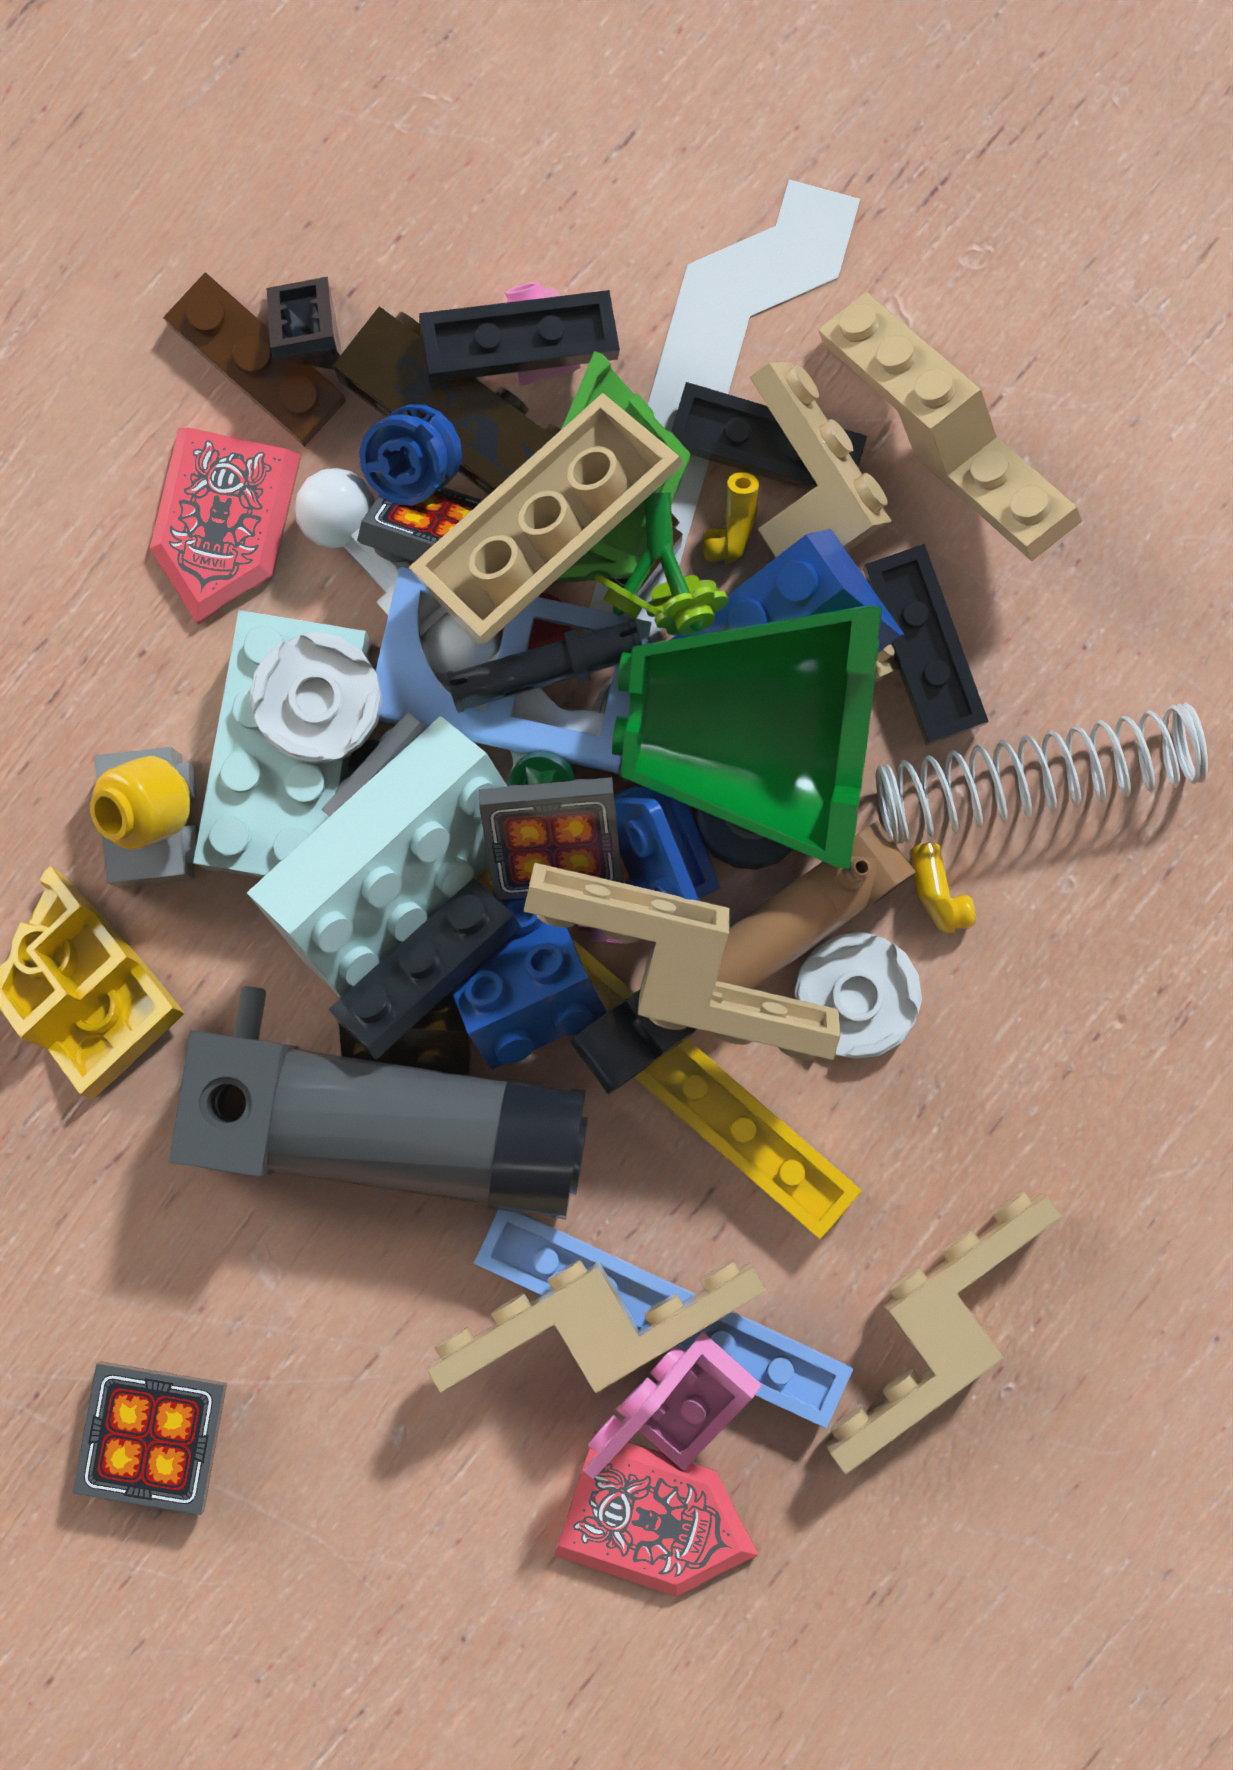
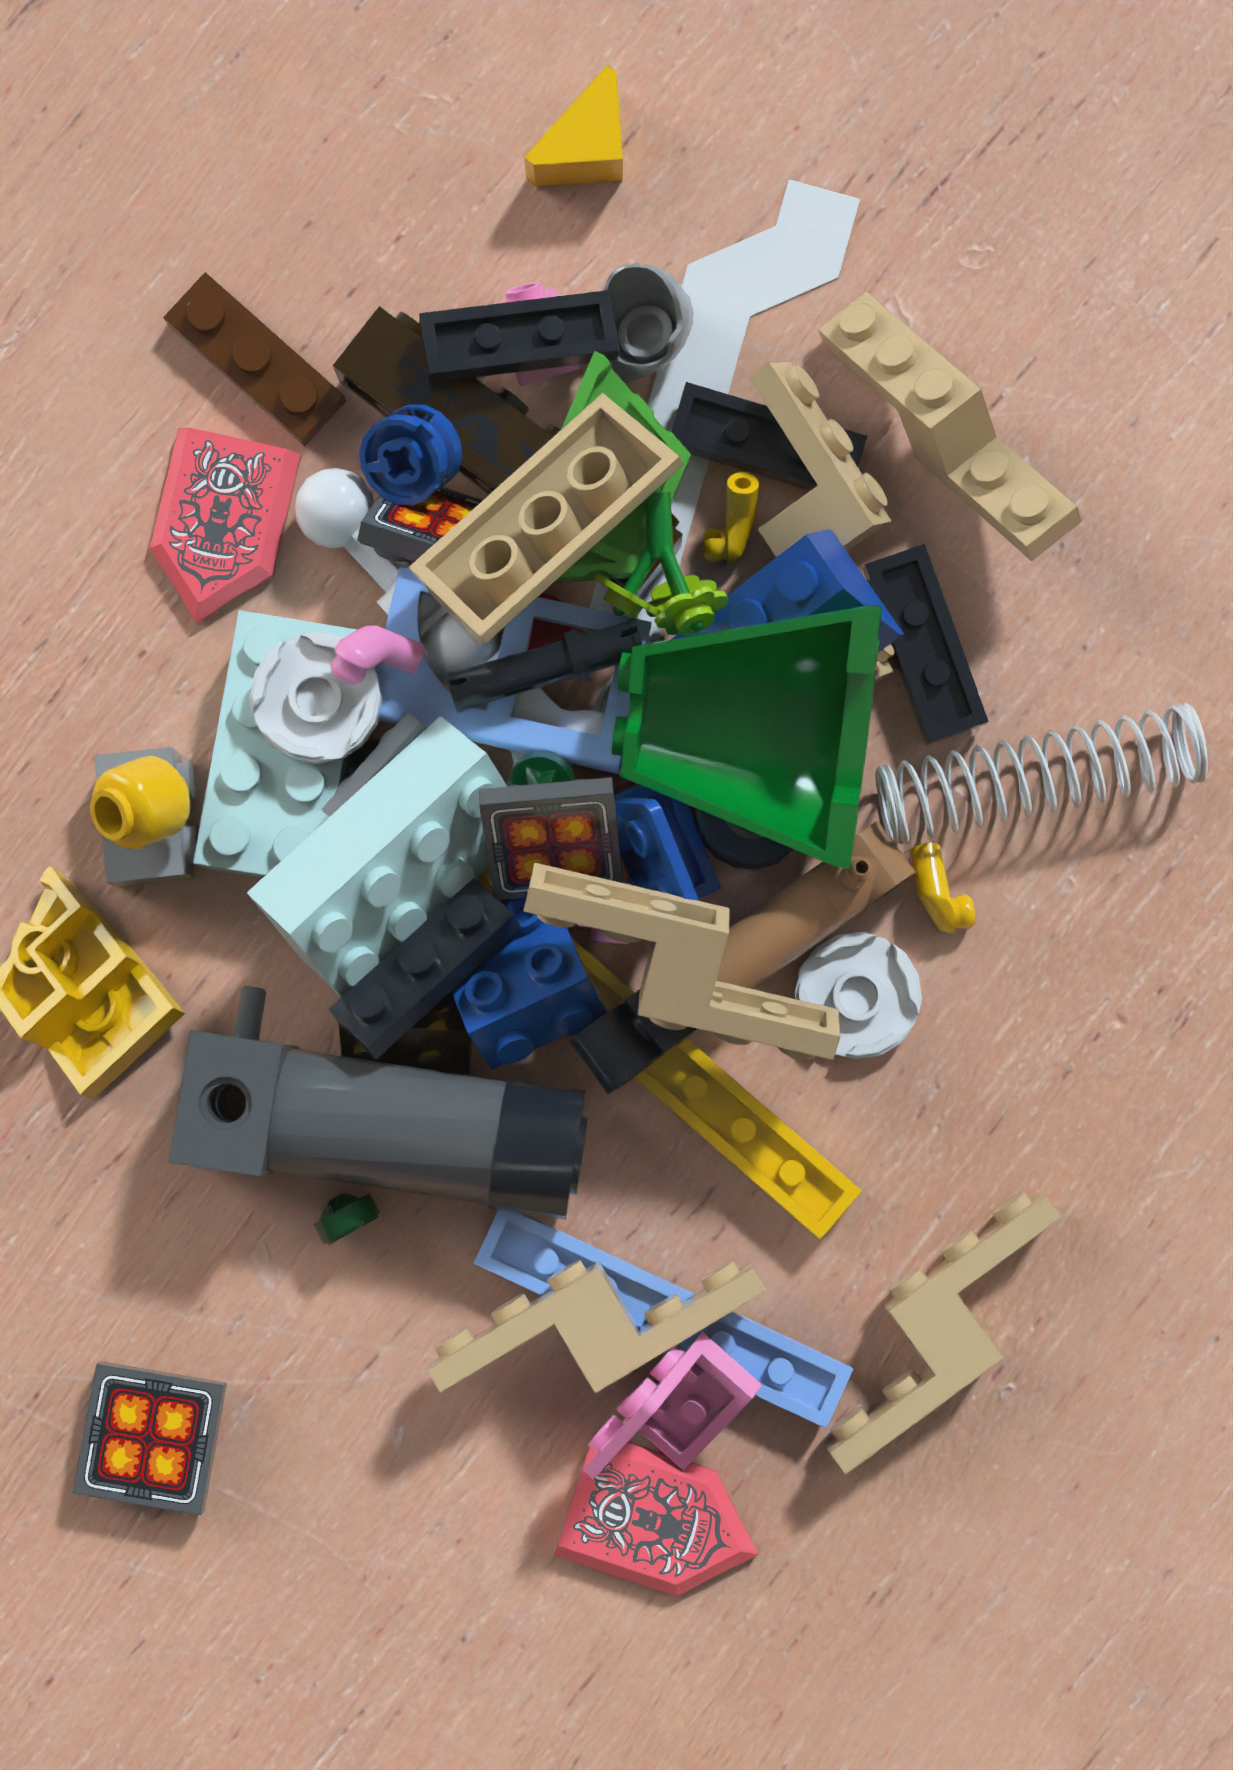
(303, 323): black slope -> none
(345, 1215): none -> dark green tile
(369, 648): none -> bright pink arm
(583, 141): none -> yellow slope
(650, 319): none -> light grey hair

